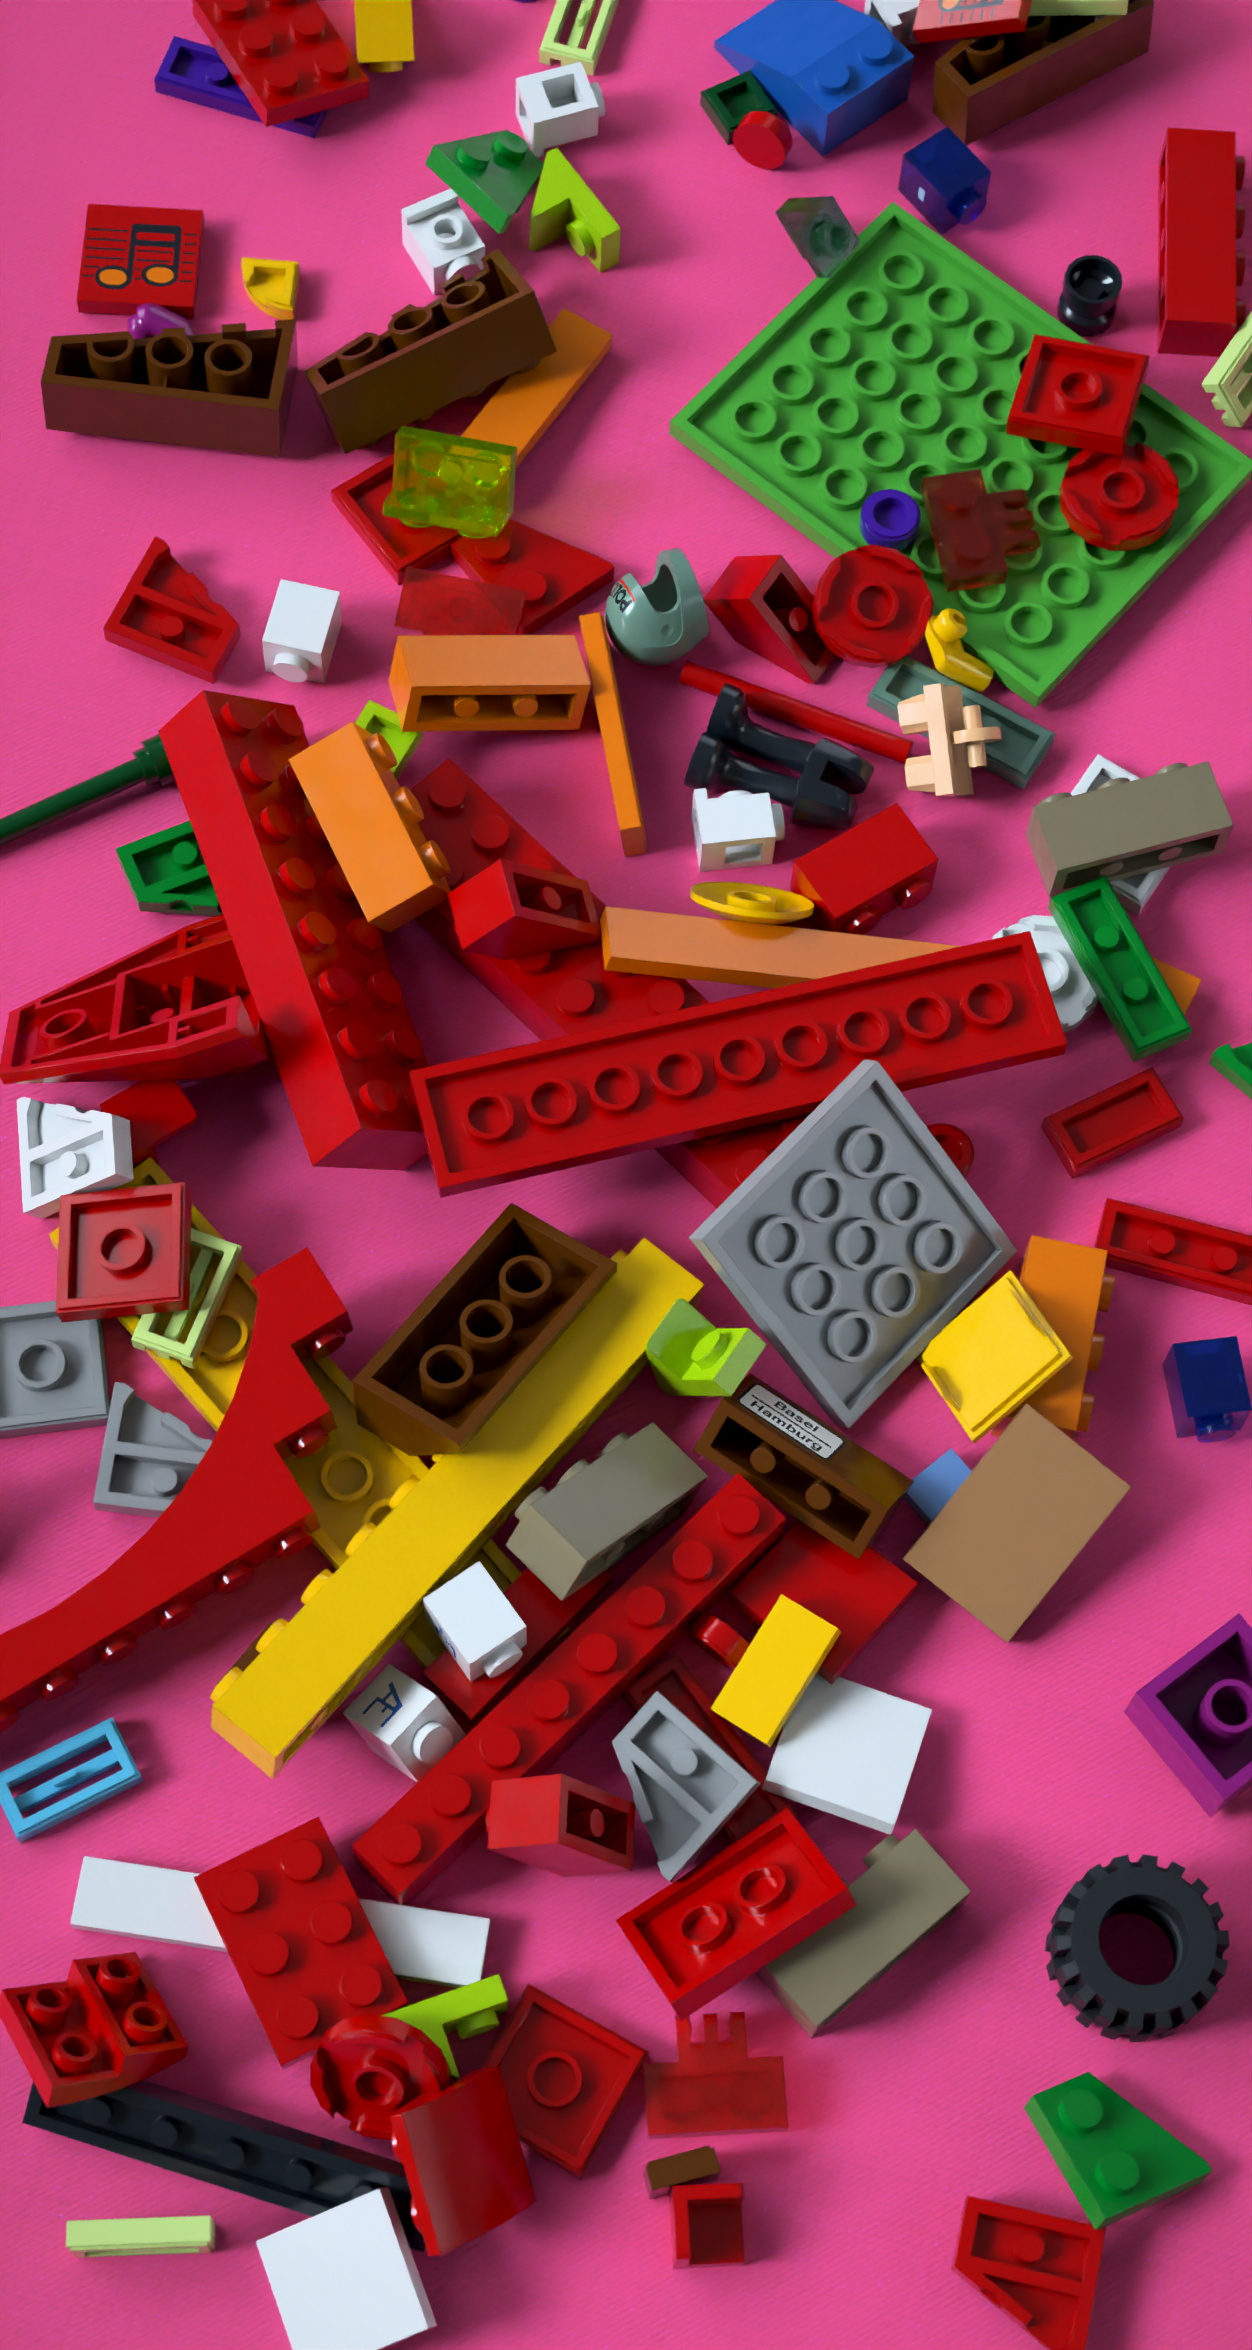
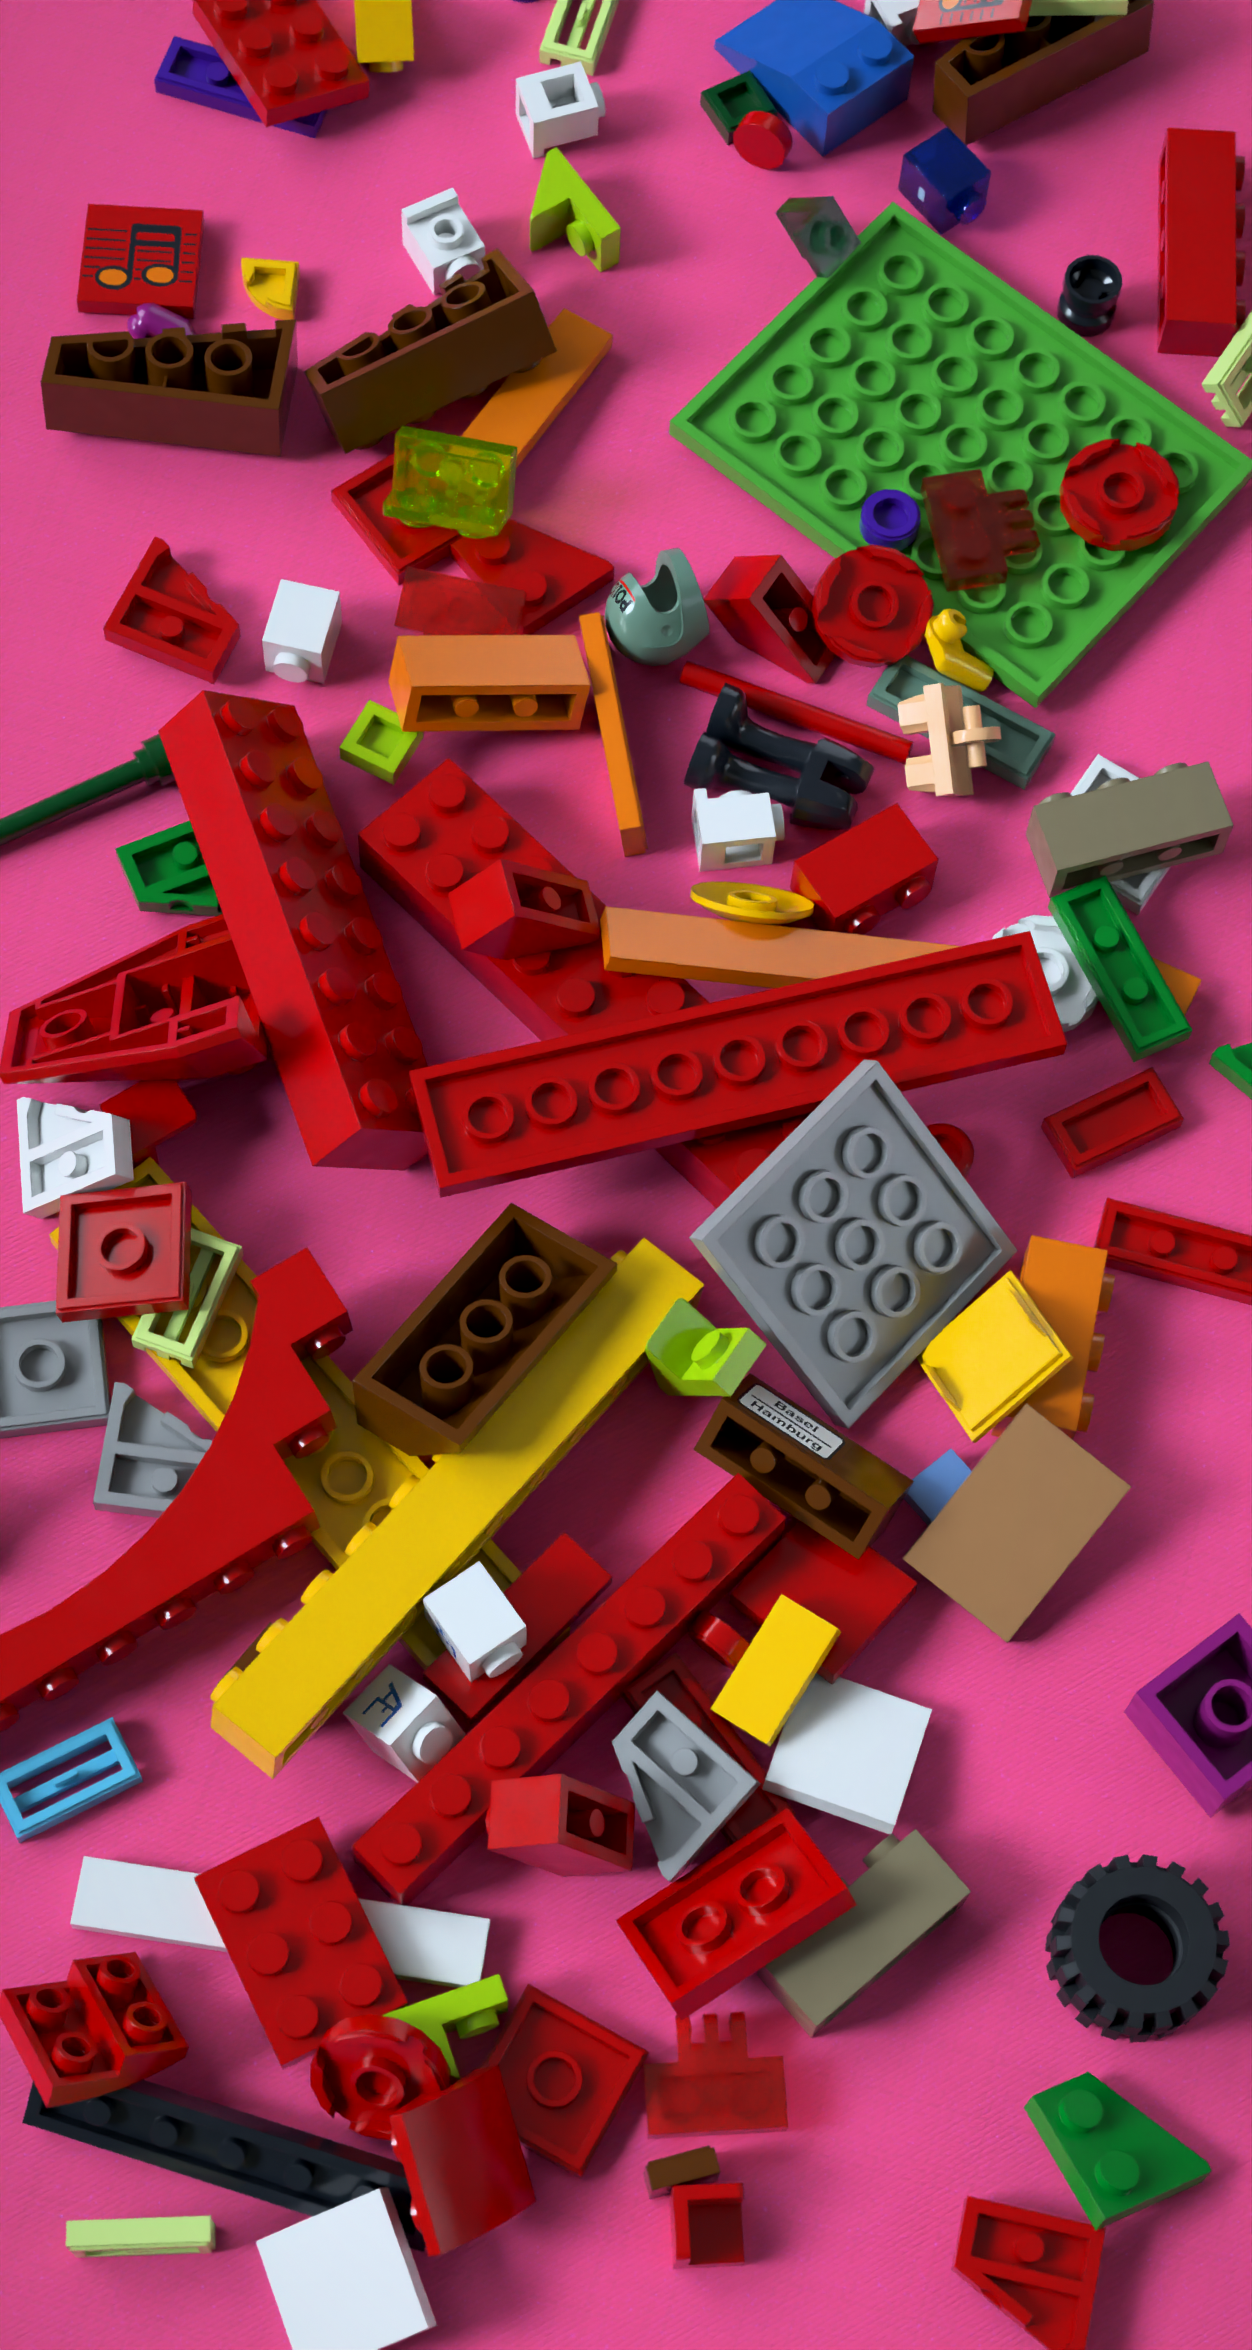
(372, 826): orange brick -> none
(488, 173): green wing -> none
(604, 1509): dark tan brick -> none
(1078, 395): red tile -> none
(1207, 1388): clear blue brick -> none

